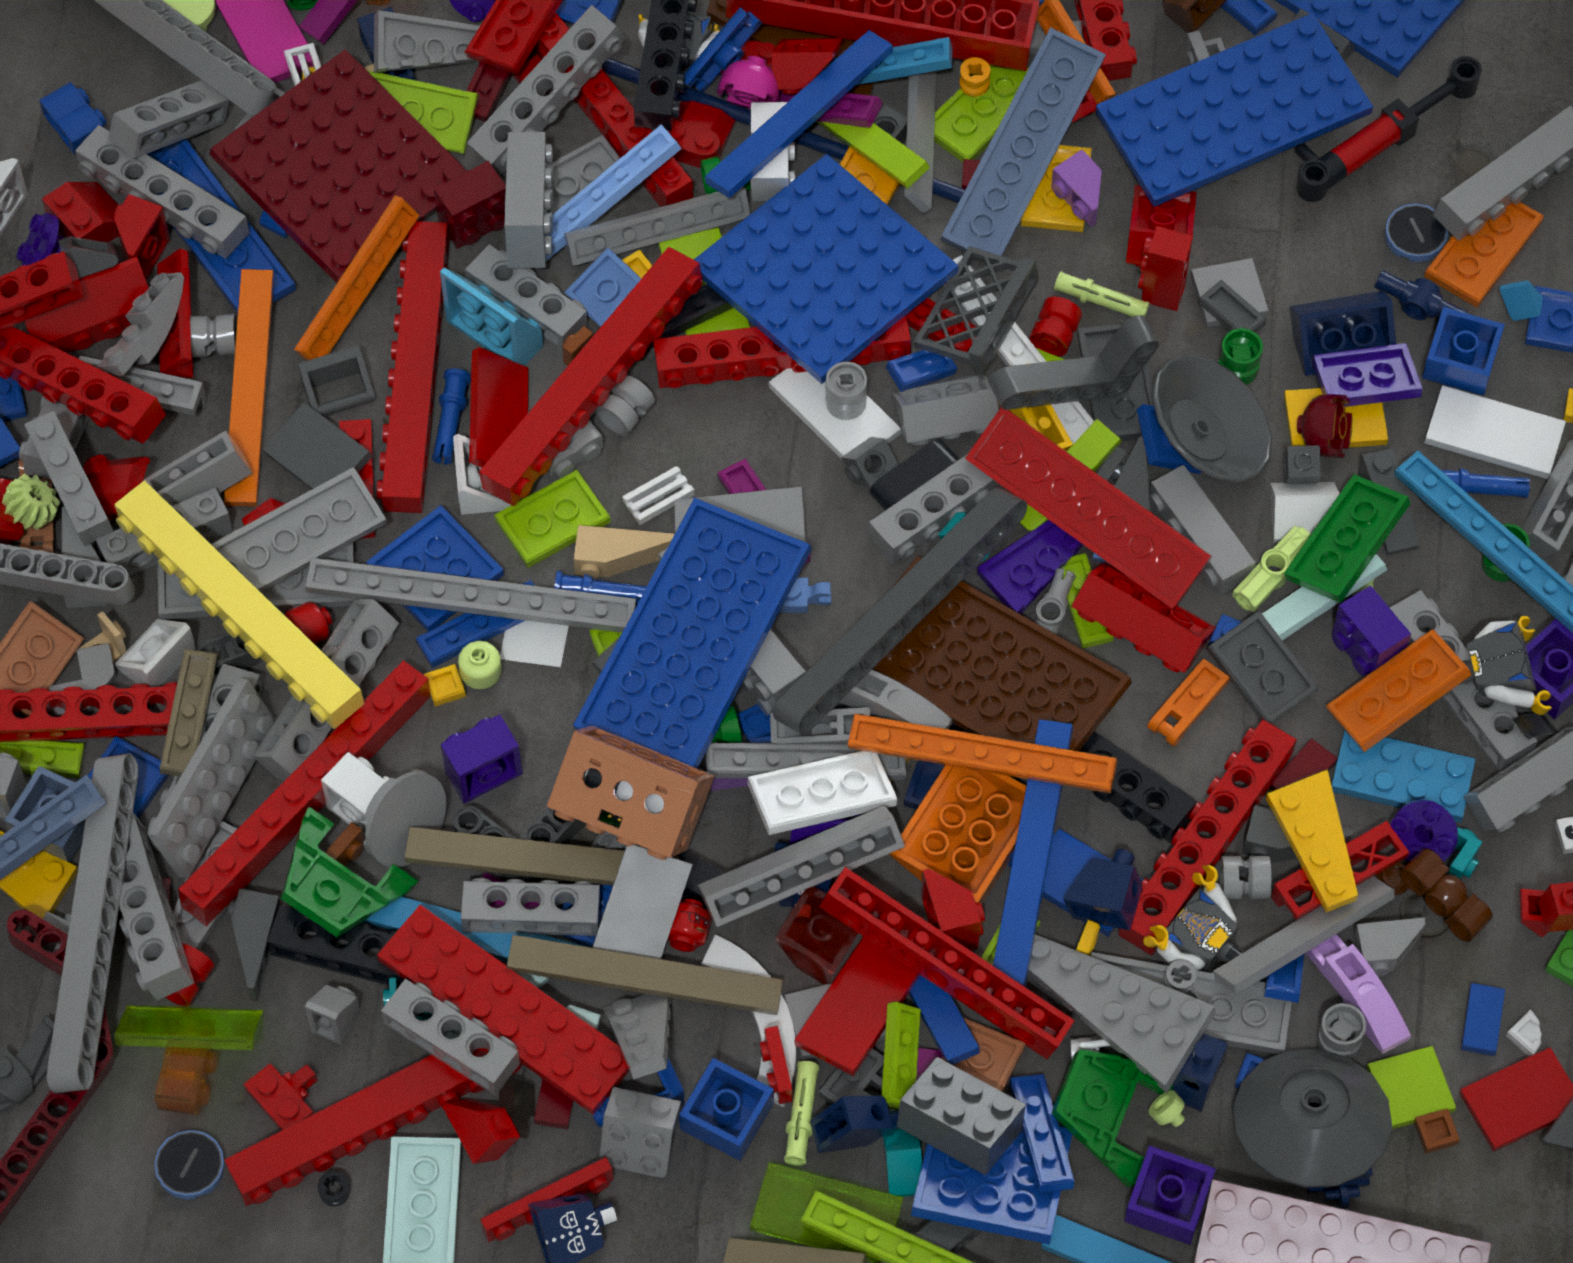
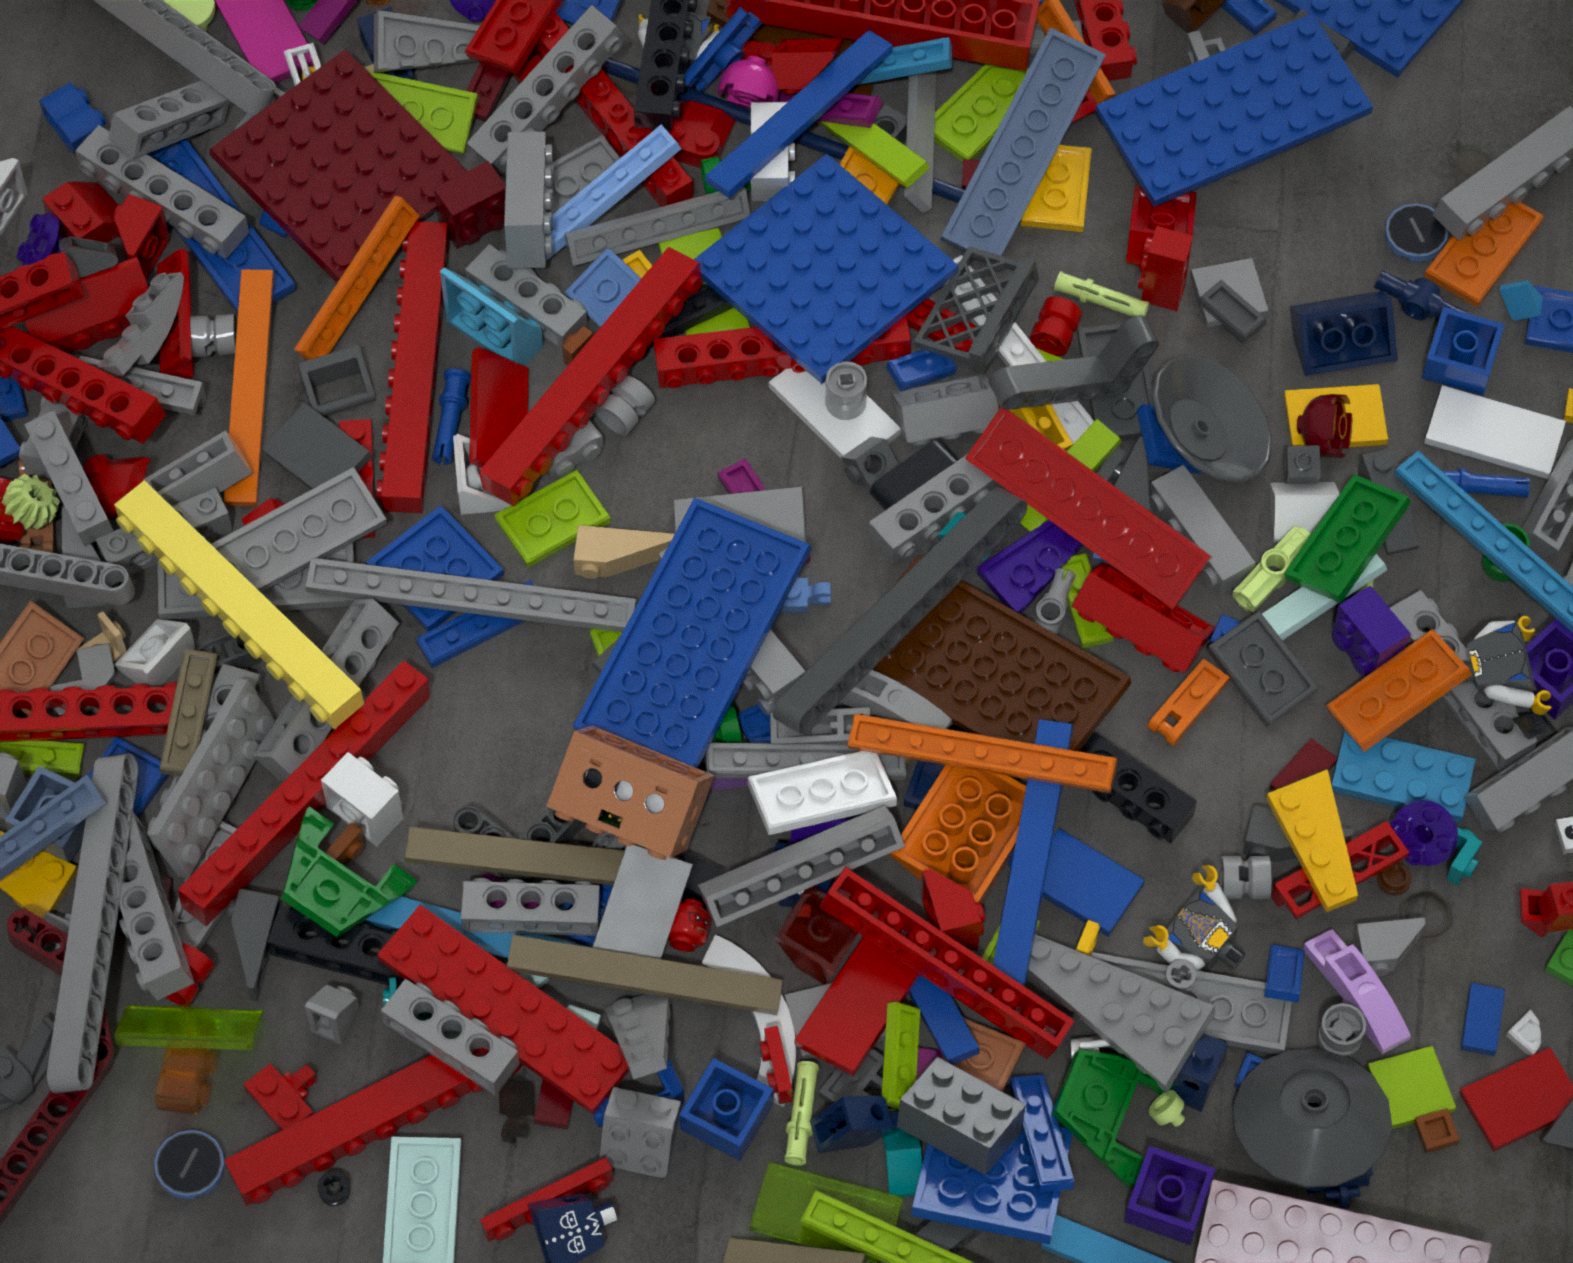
(311, 621): red head -> none
(399, 804): light grey tile -> none
(445, 685): yellow tile -> none
(480, 665): yellowish green head -> none
(481, 758): dark purple brick -> none
(482, 1128): red slope -> none
(535, 643): white sticker -> none
(588, 585): blue pin -> none
(648, 489): white tile -> none
(977, 84): light orange wheel -> none
(1079, 185): medium lavender slope -> none
(1106, 891): dark blue torso -> none
(1242, 353): green wheel -> none
(1265, 742): red brick -> none
(1300, 937): light grey tile -> none
(1369, 374): dark purple plate -> none
(1394, 126): black piece -> none
(1446, 895): reddish brown piece -> none

